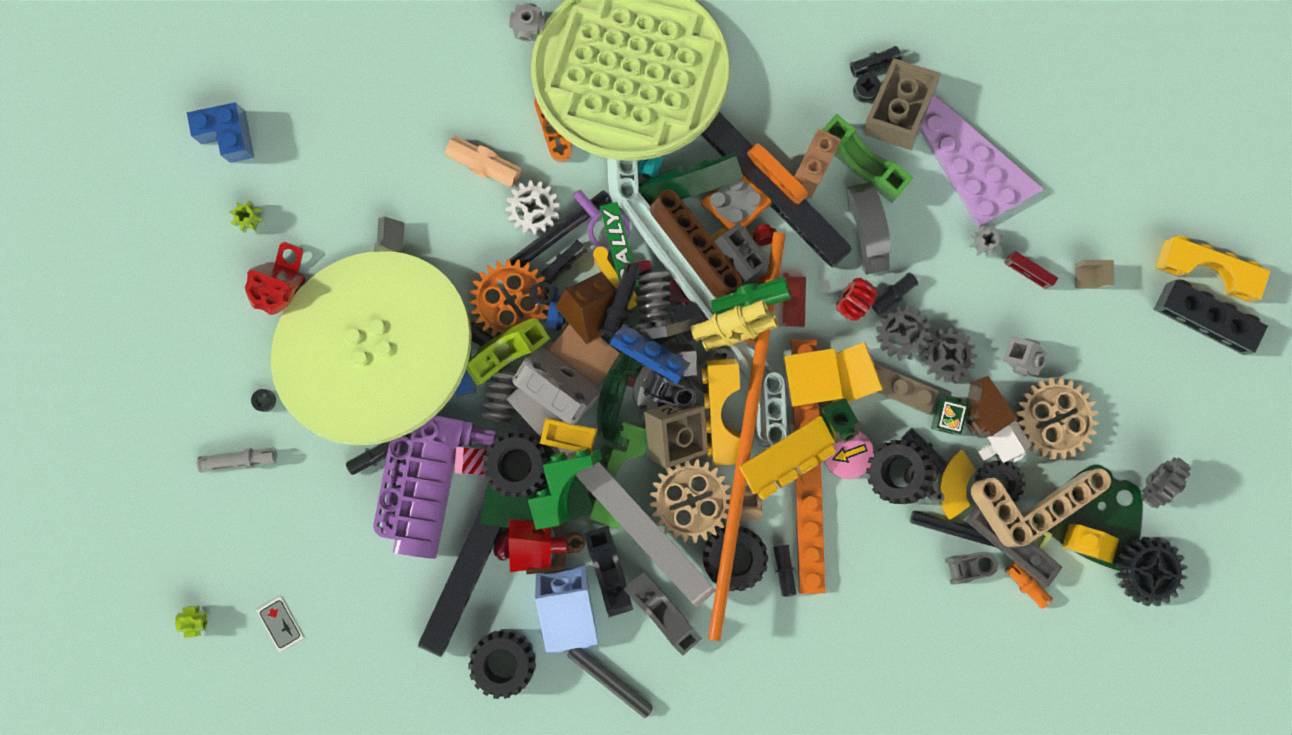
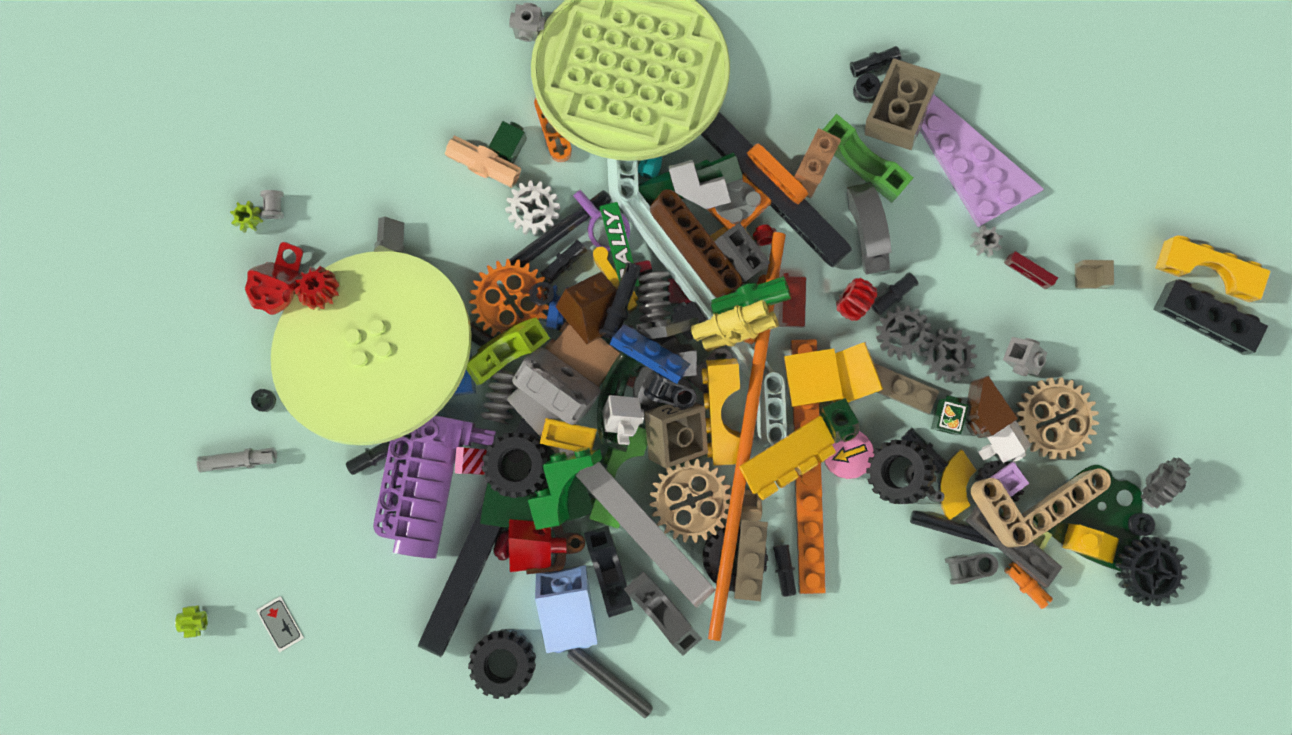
(227, 126): blue brick -> none
(272, 204): none -> light grey bush
(317, 288): none -> red gear
(508, 141): none -> dark green brick
(622, 416): none -> white brick
(706, 194): none -> tile
(750, 560): none -> dark tan plate
(1011, 478): none -> lavender plate
(1148, 527): none -> black bush

